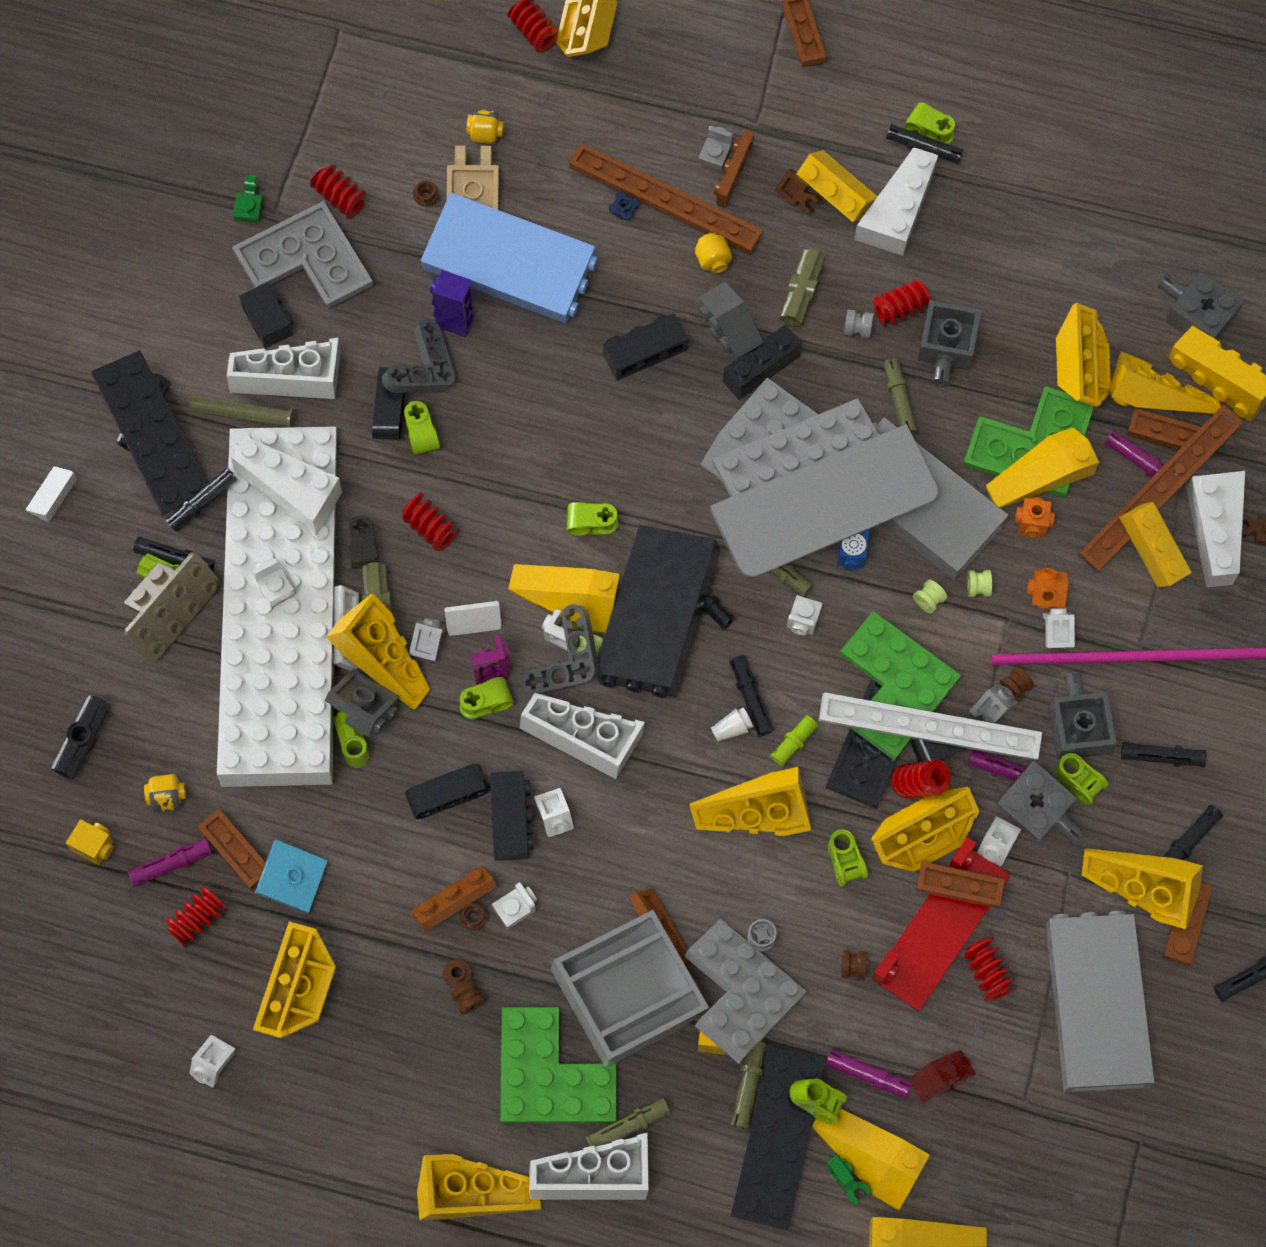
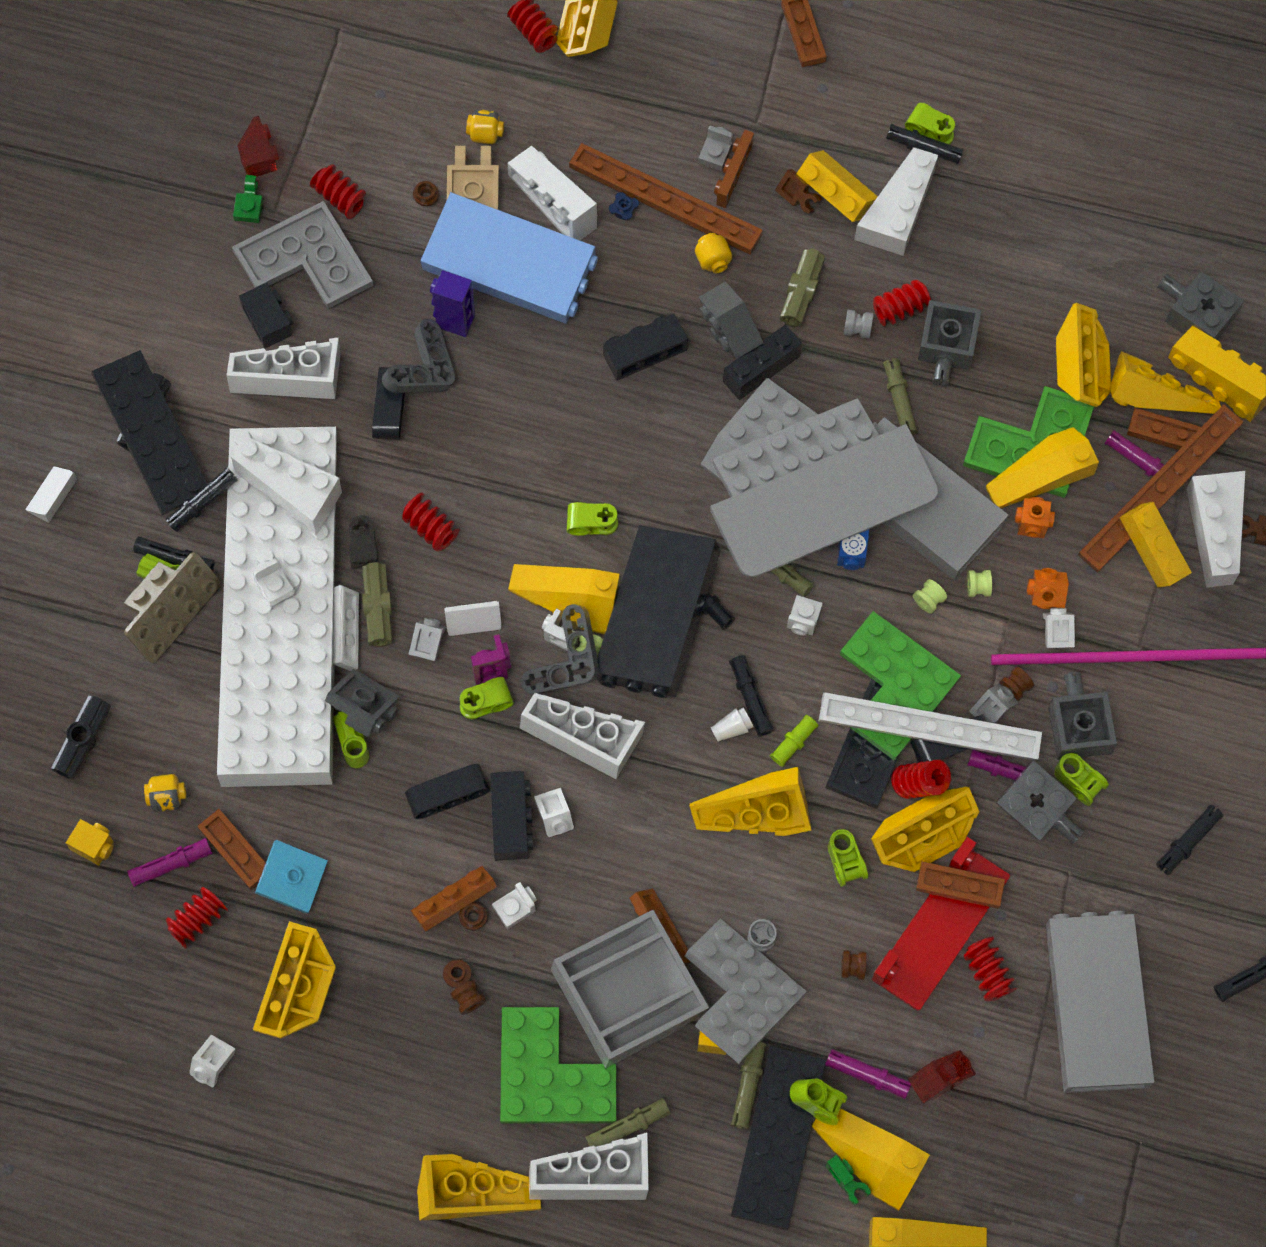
(242, 411): olive axle -> none
(254, 149): none -> clear red slope
(374, 645): yellow wedge -> none
(420, 431): lime piece -> none
(554, 194): none -> white wedge
(998, 841): white bracket -> none
(1154, 883): yellow wedge -> none
(1159, 754): black pin -> none
(1183, 942): dark orange plate -> none

